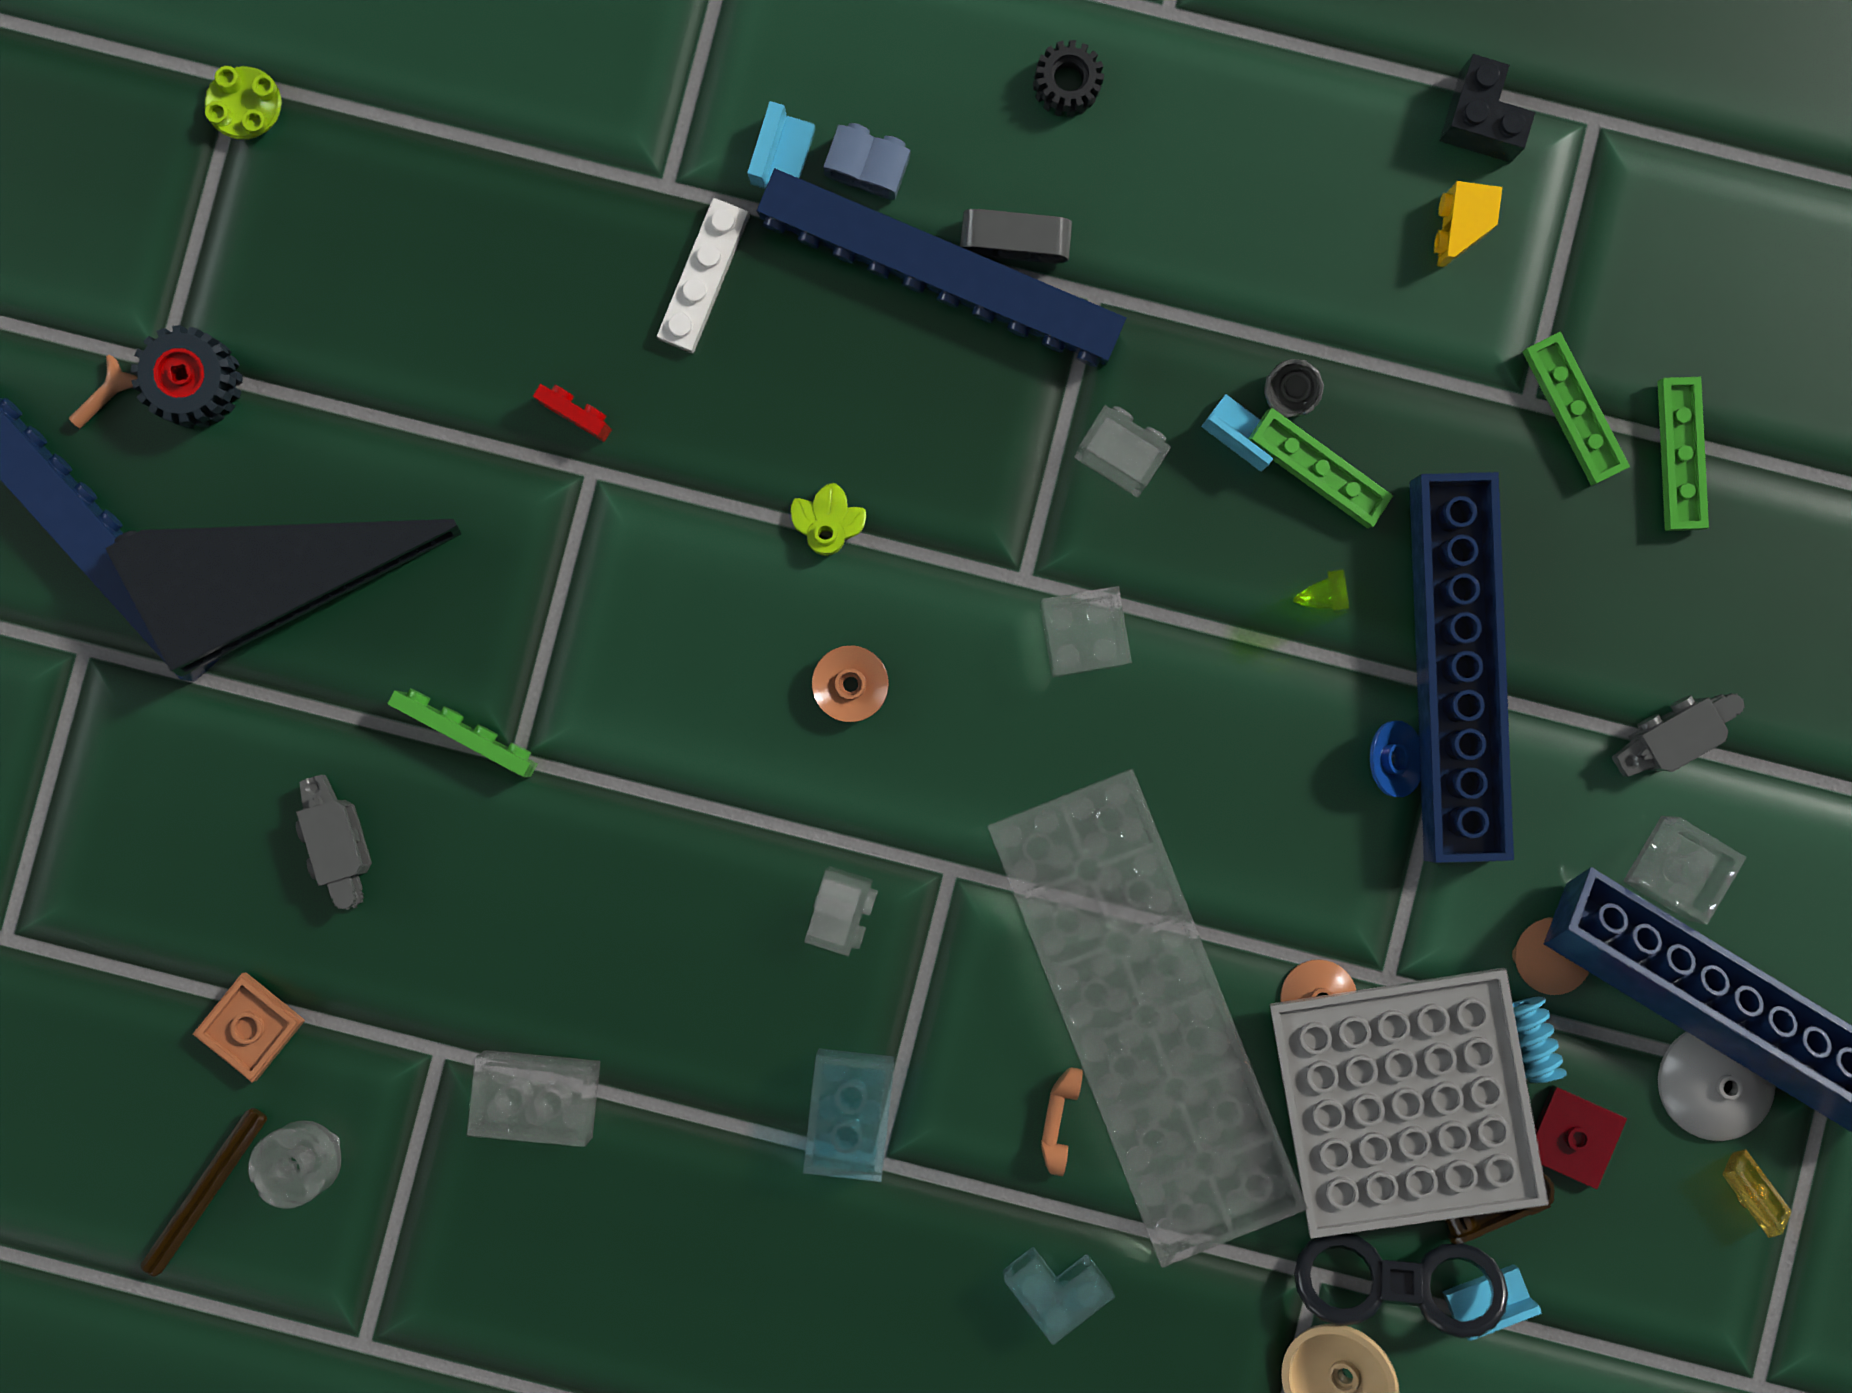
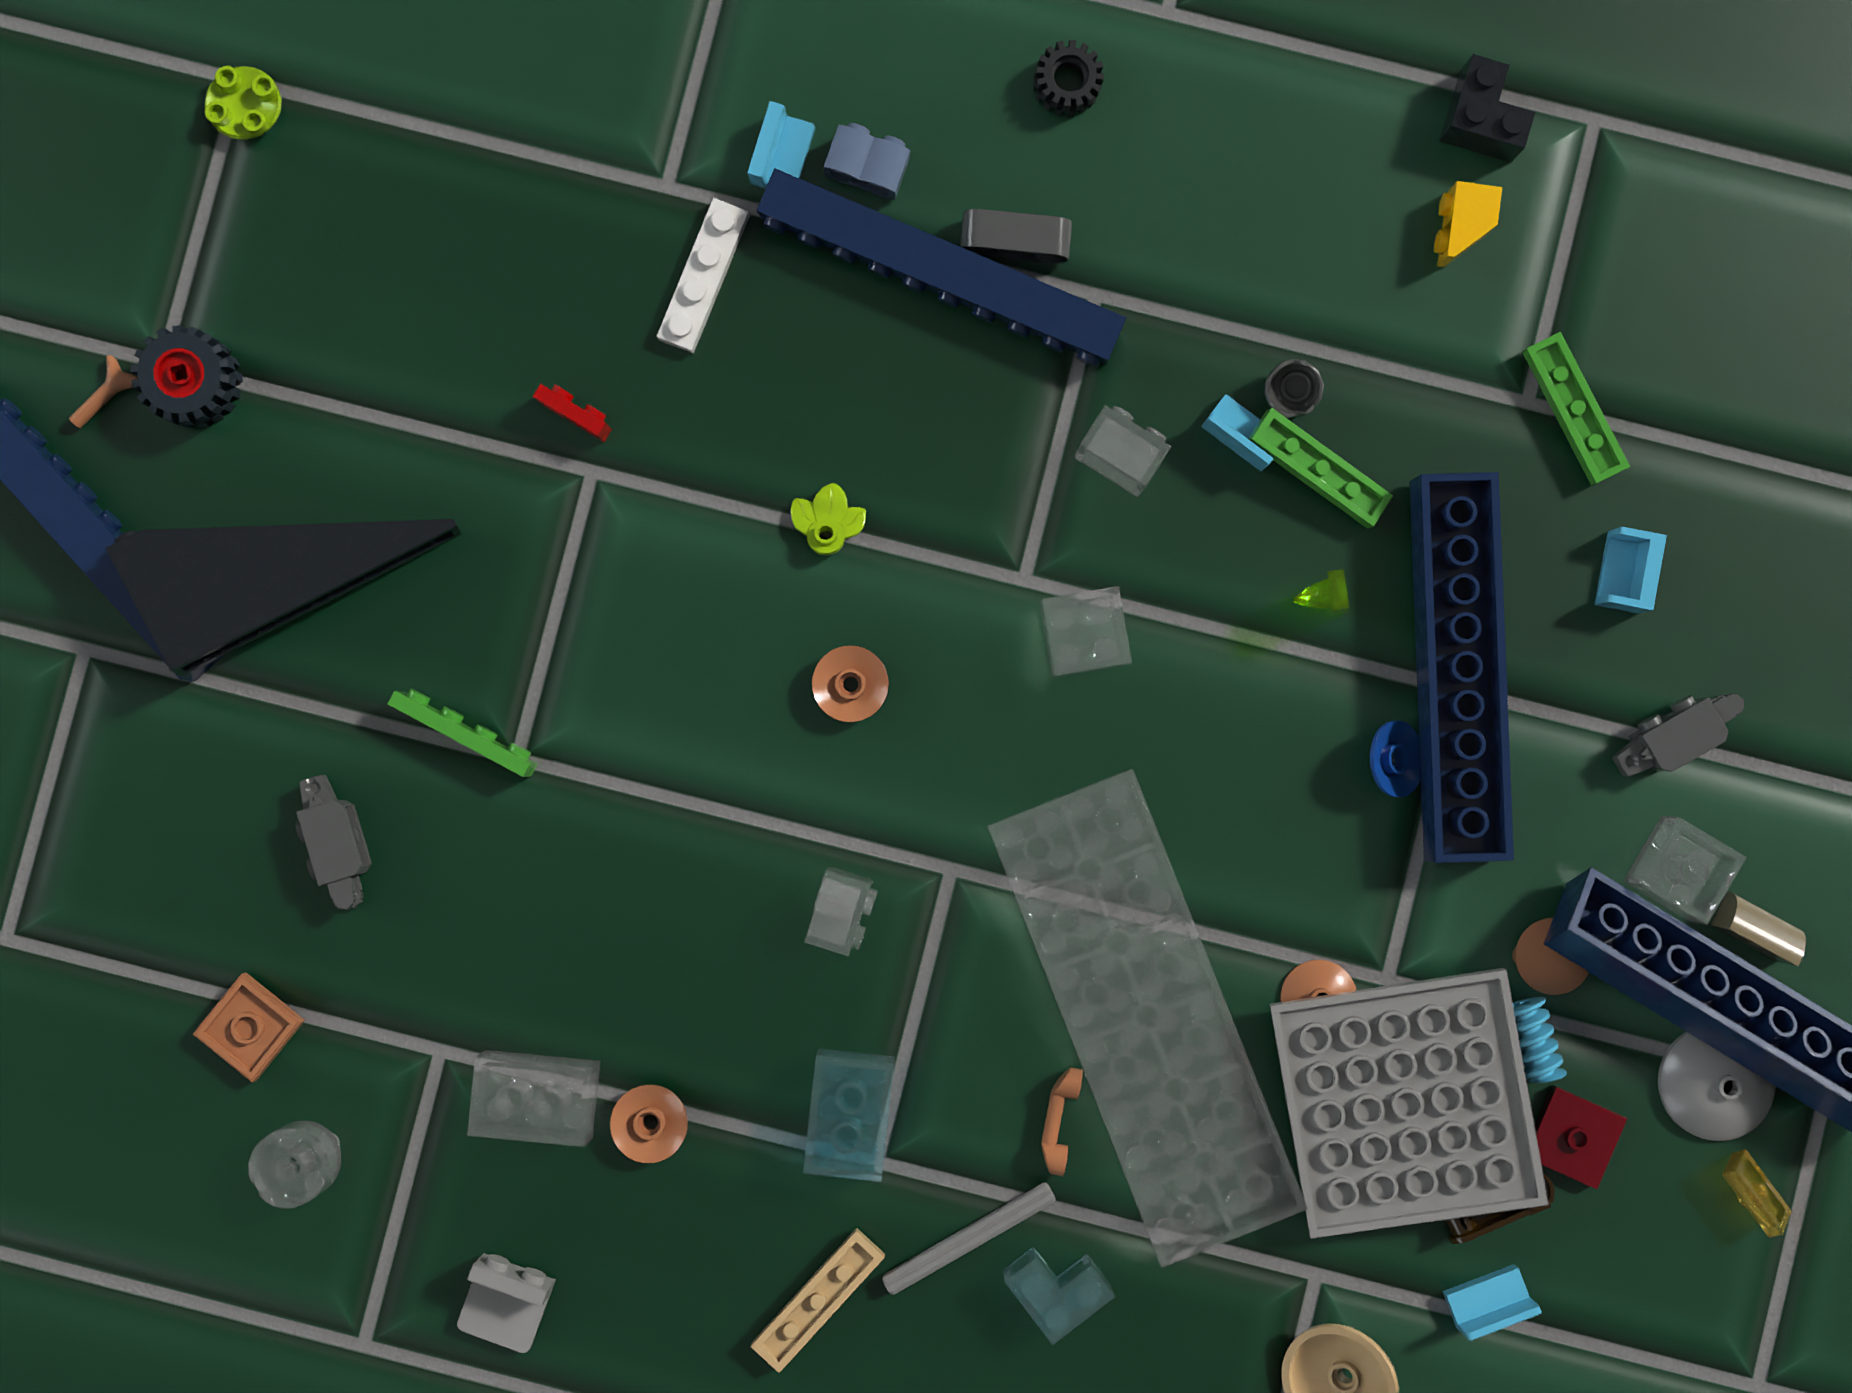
(203, 1192): dark brown axle -> none
(505, 1302): none -> light grey bracket
(637, 1139): none -> nougat dish
(817, 1300): none -> tan plate
(968, 1238): none -> light grey axle
(1402, 1285): black bar -> none
(1630, 570): none -> medium azure panel
(1683, 453): bright green plate -> none
(1760, 930): none -> dark tan brick

